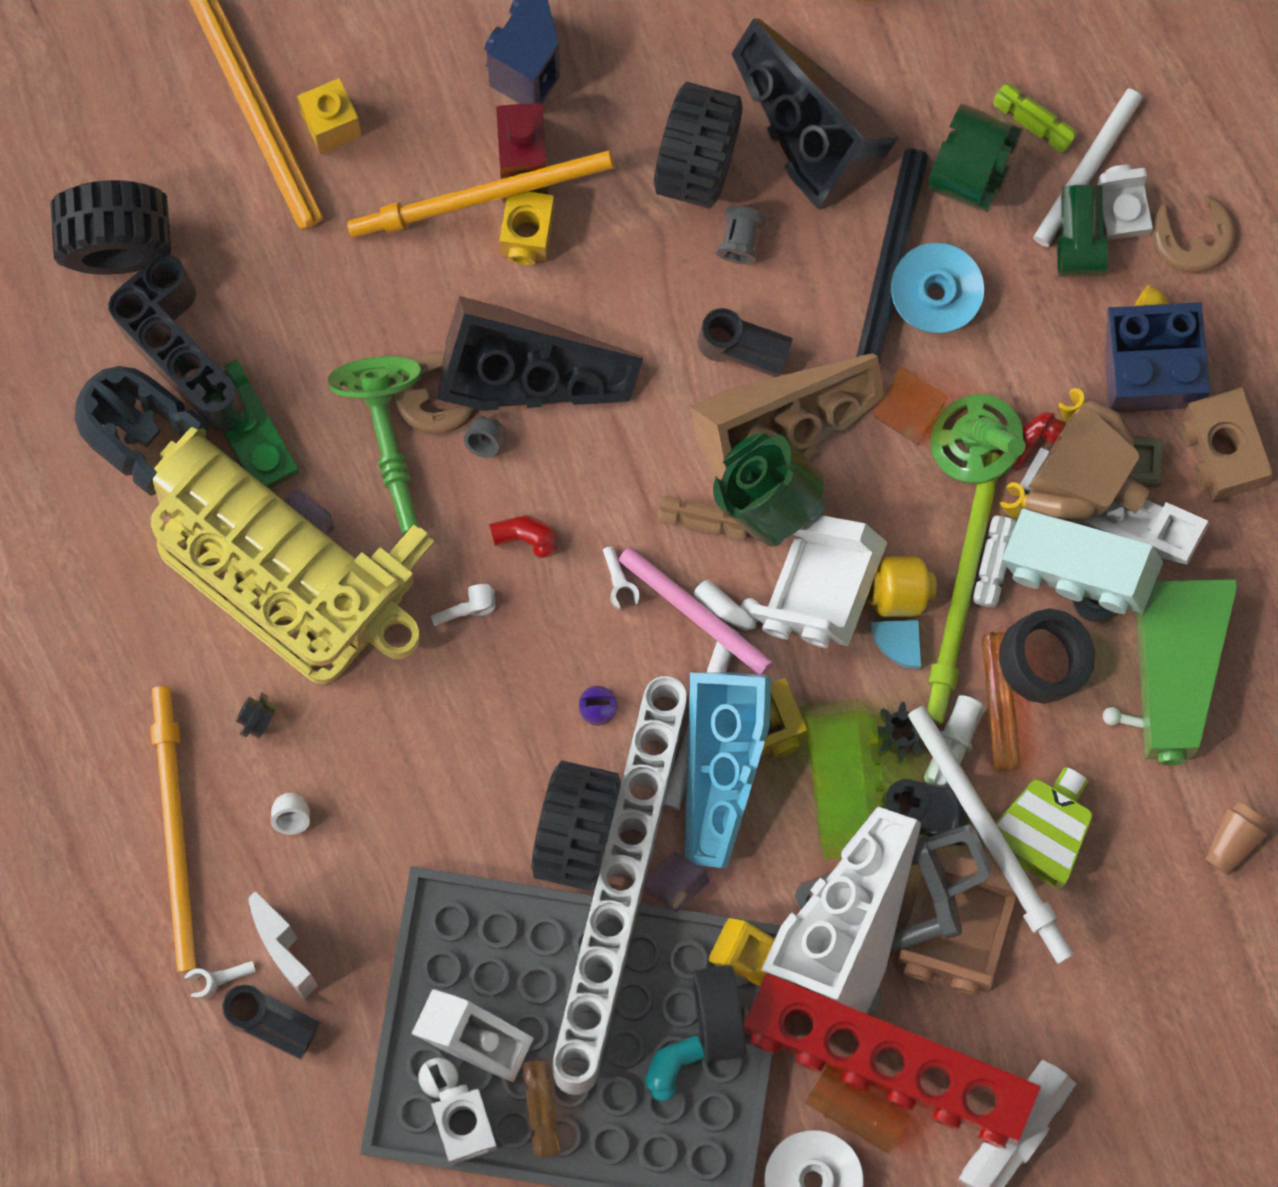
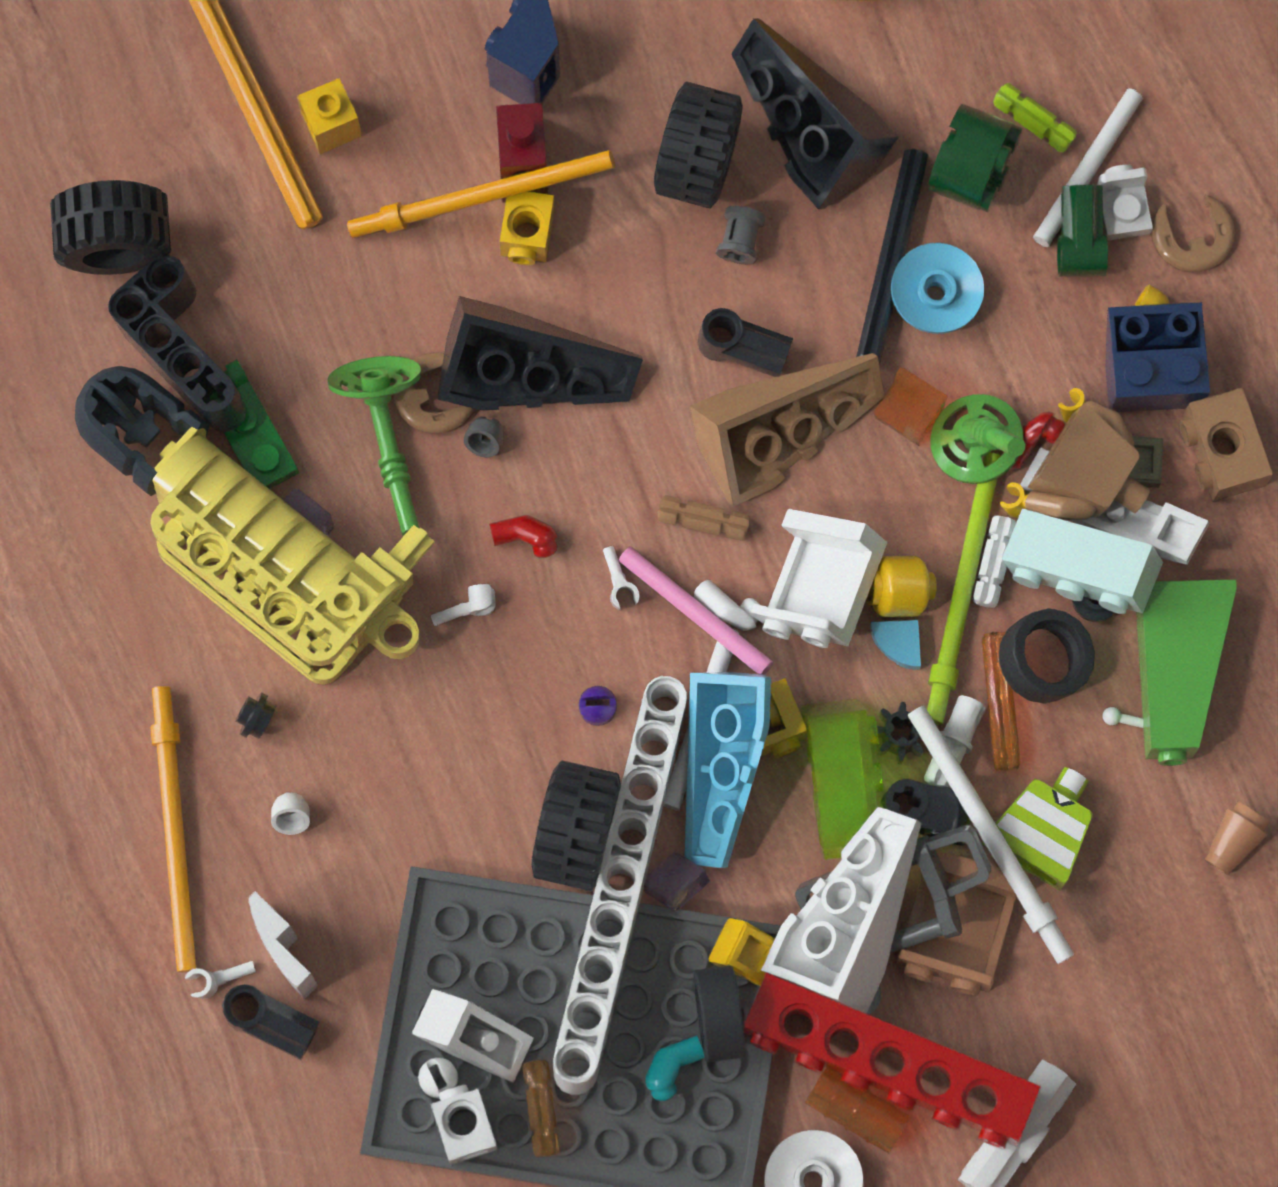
(770, 487): dark green brick -> none

